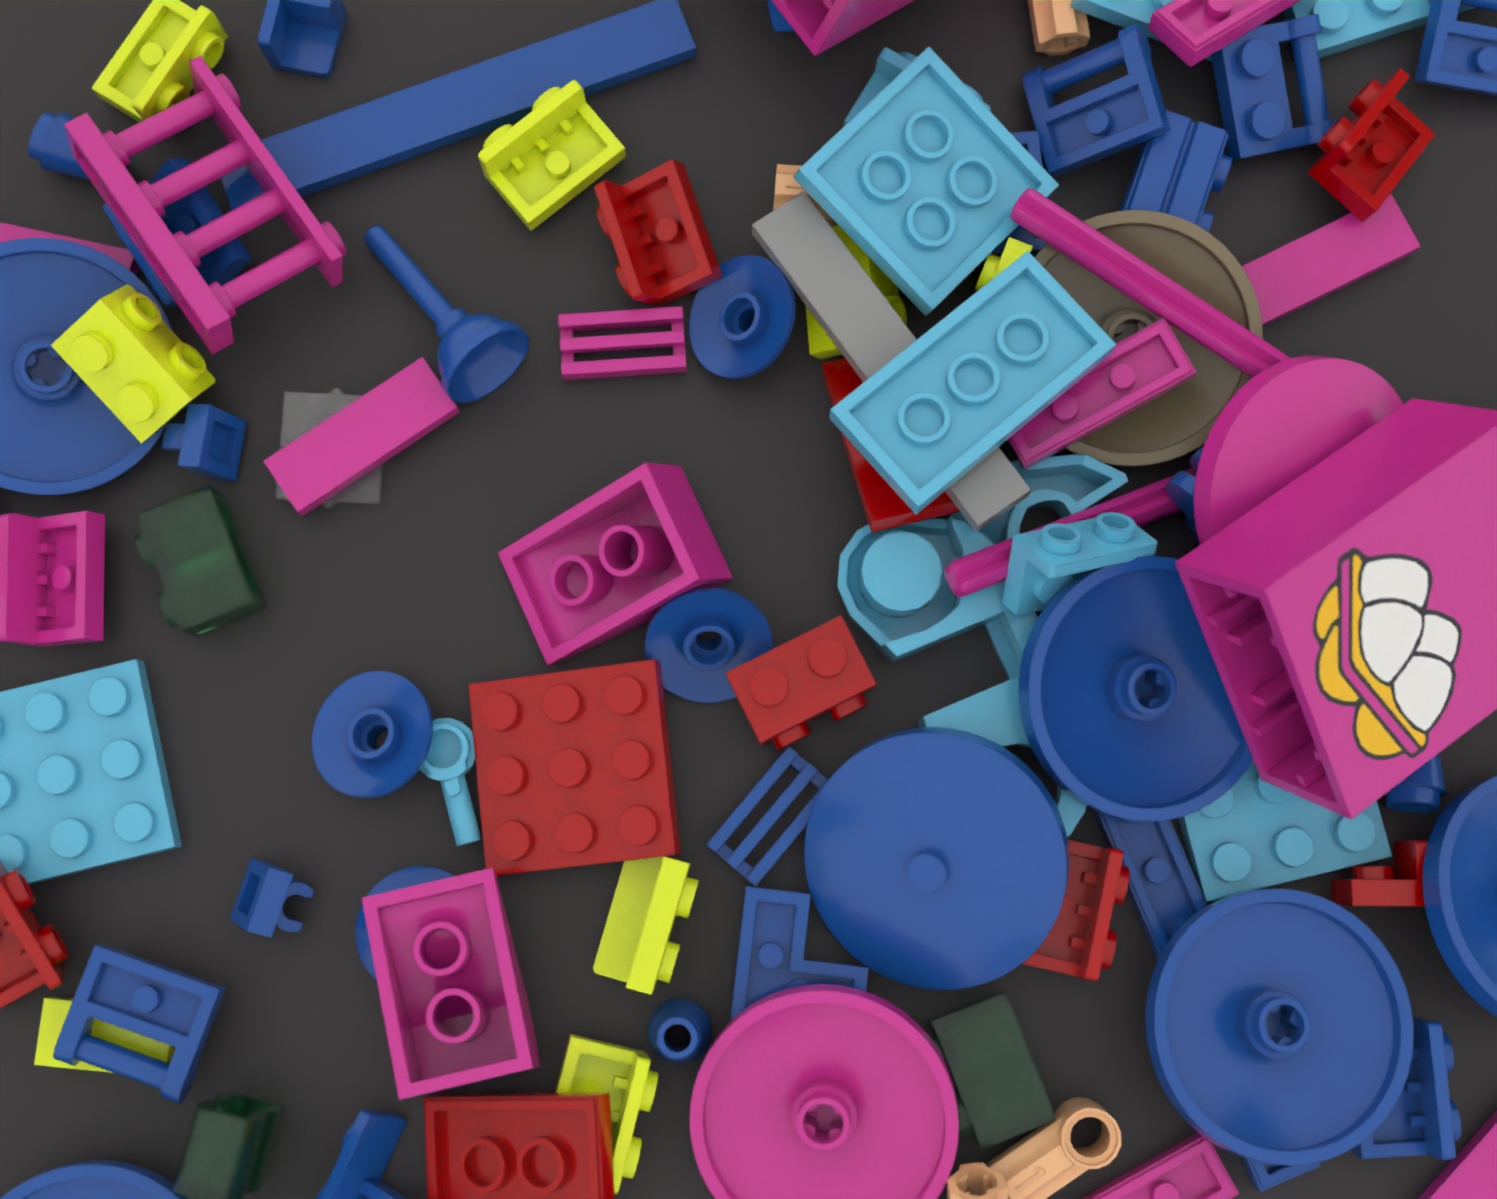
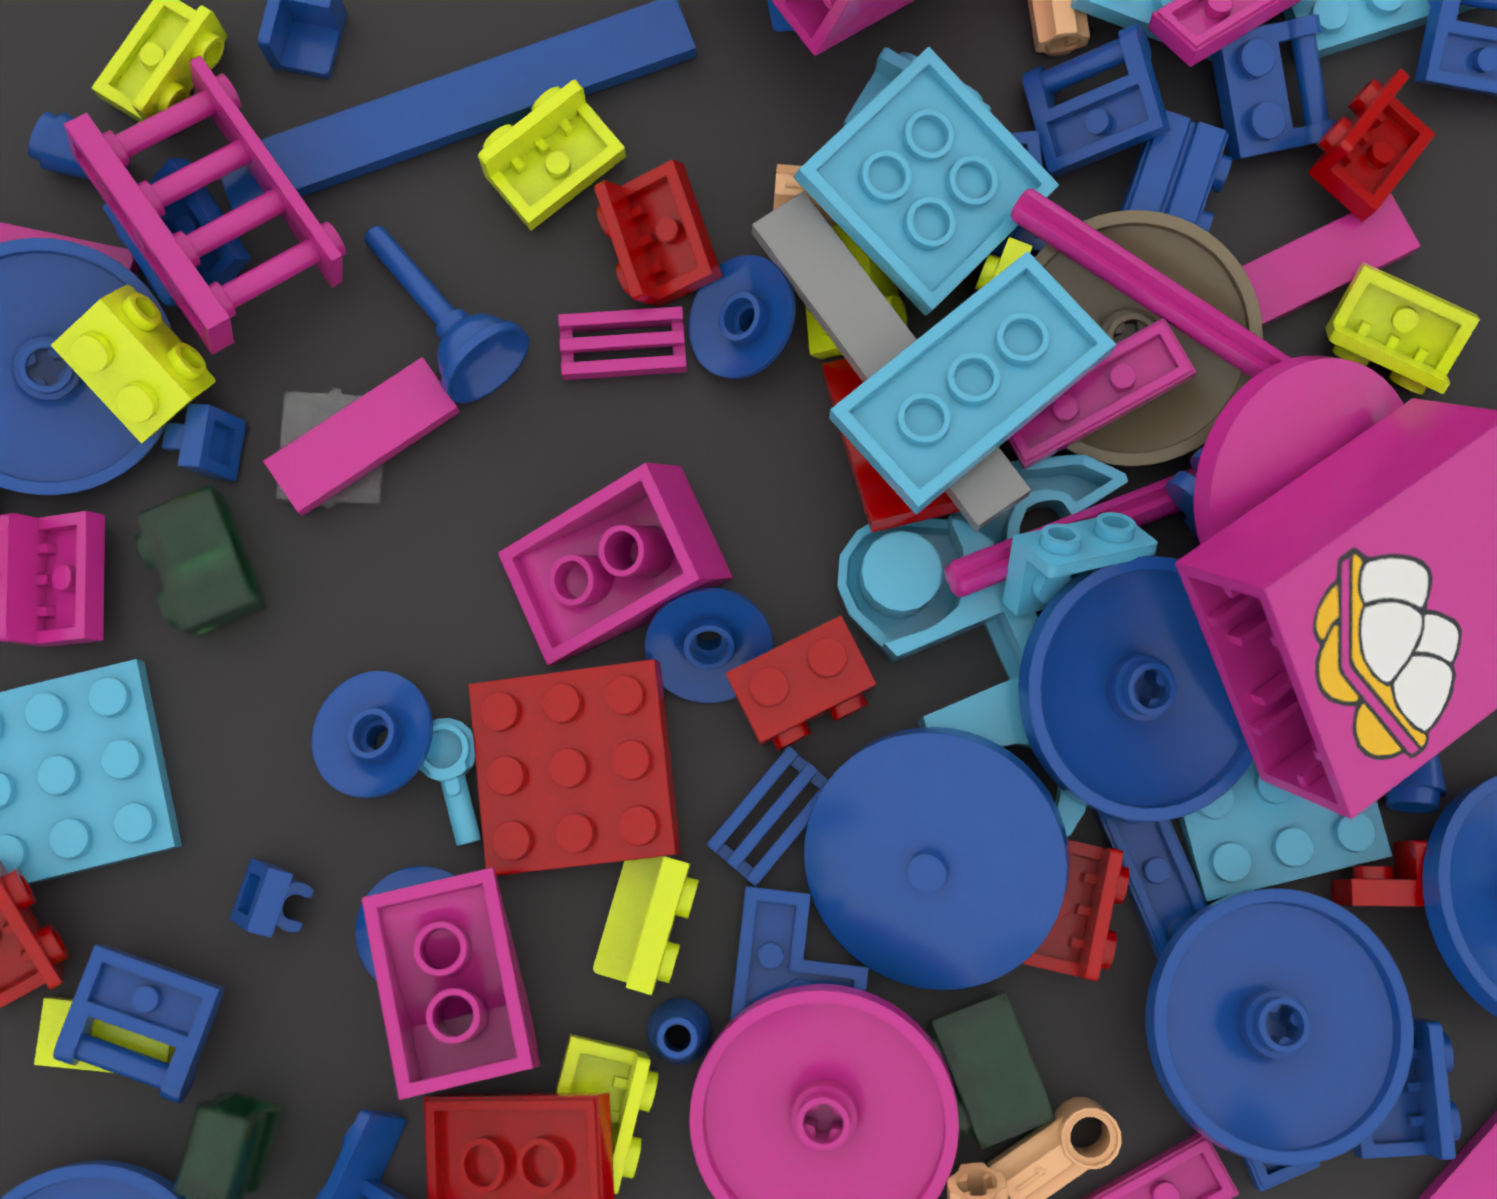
(1399, 329): none -> neon yellow bracket

